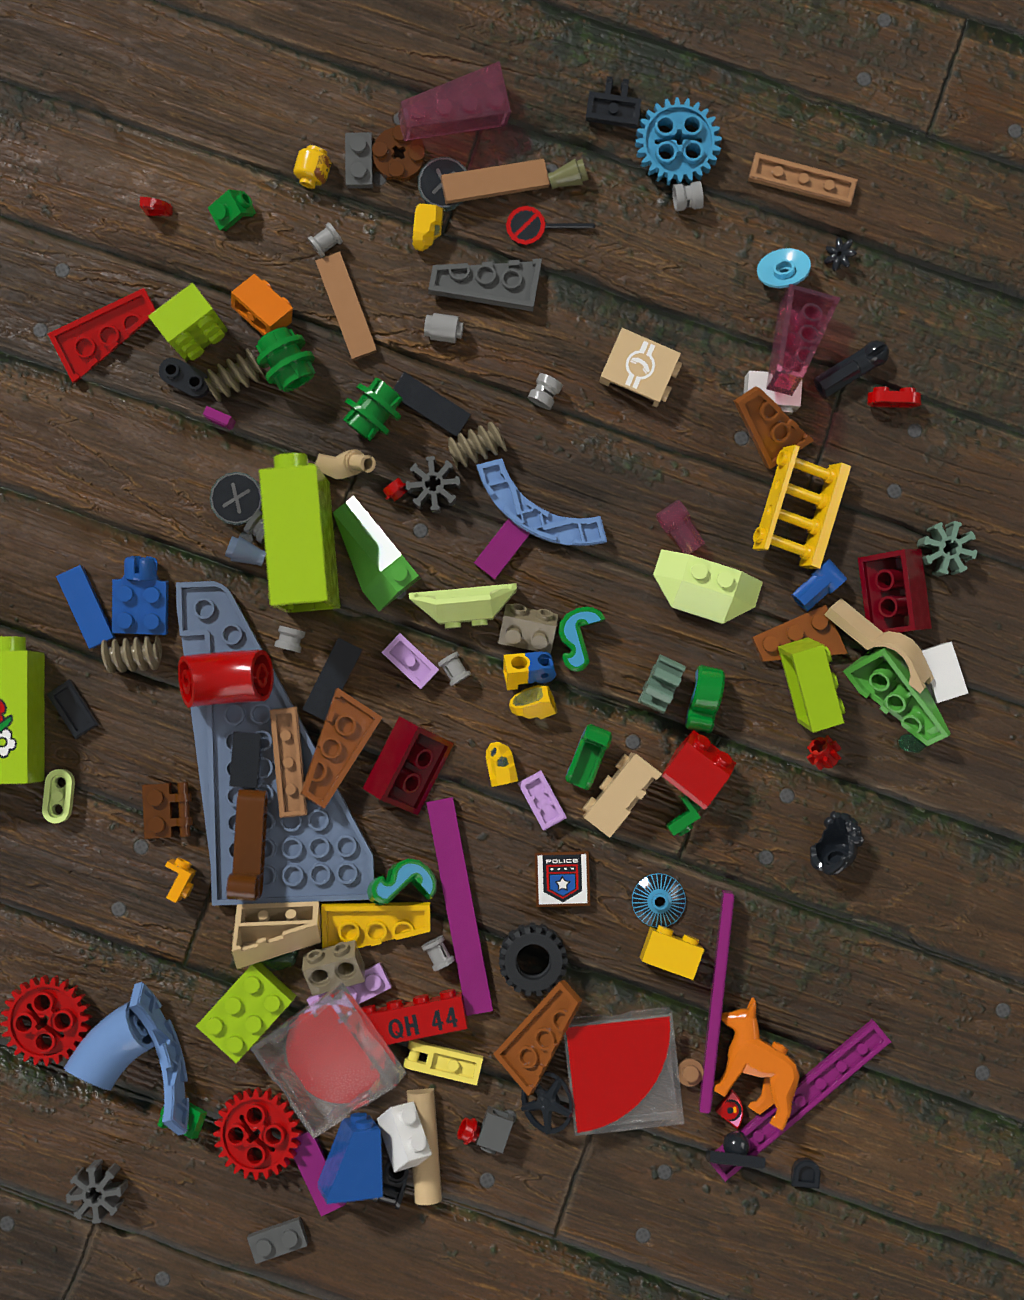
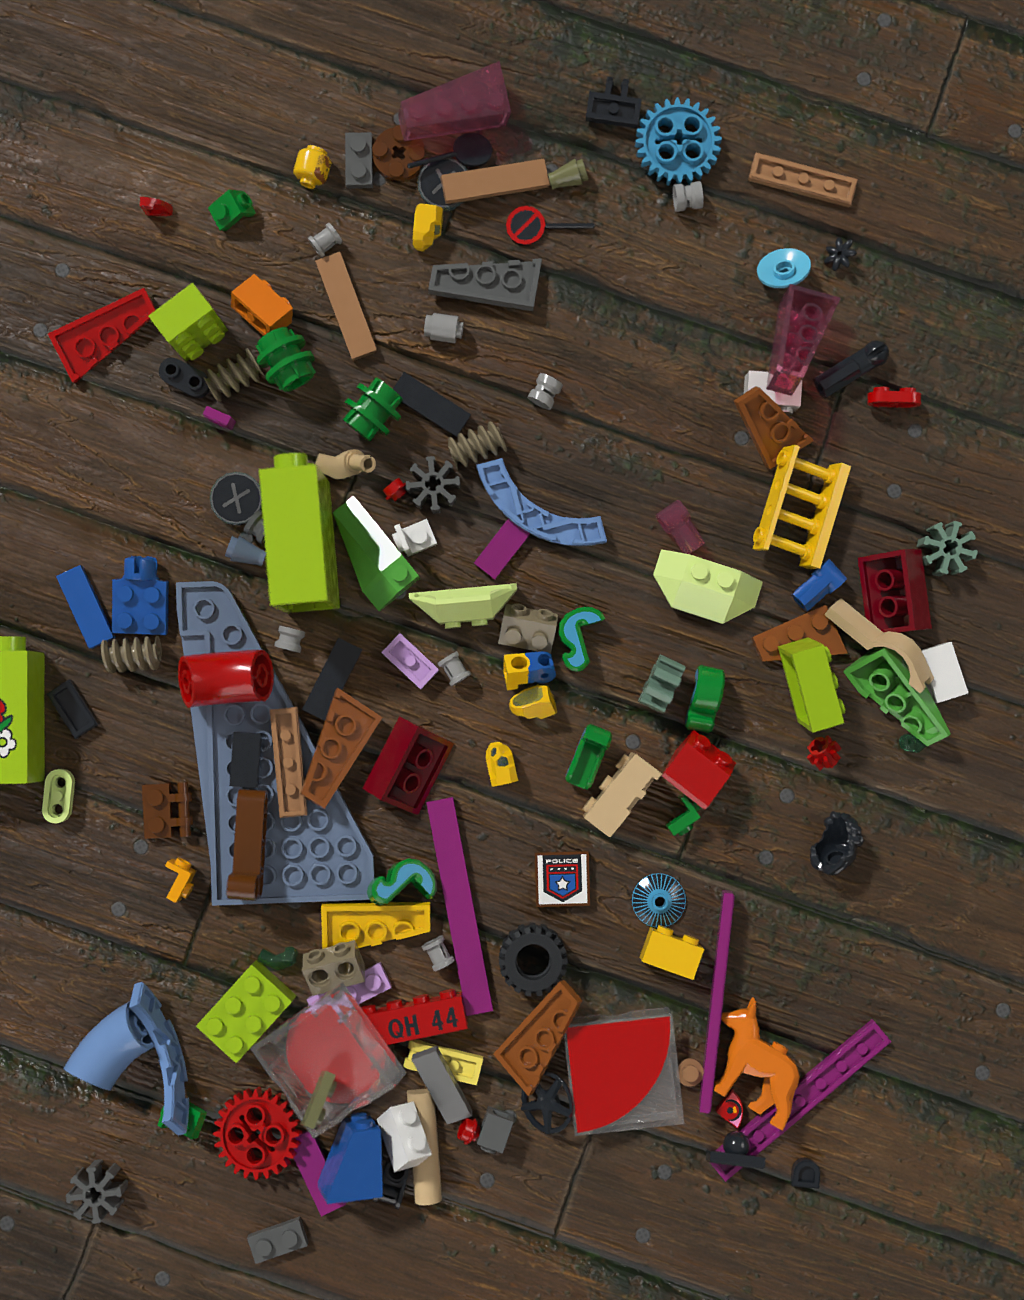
(30, 1039): red gear -> none
(274, 930): tan wedge -> none
(315, 1112): none -> olive plate
(414, 537): none -> white bracket
(442, 1085): none -> dark grey tile
(468, 149): none -> black piece
(542, 800): lavender plate -> none
(641, 366): tan panel -> none

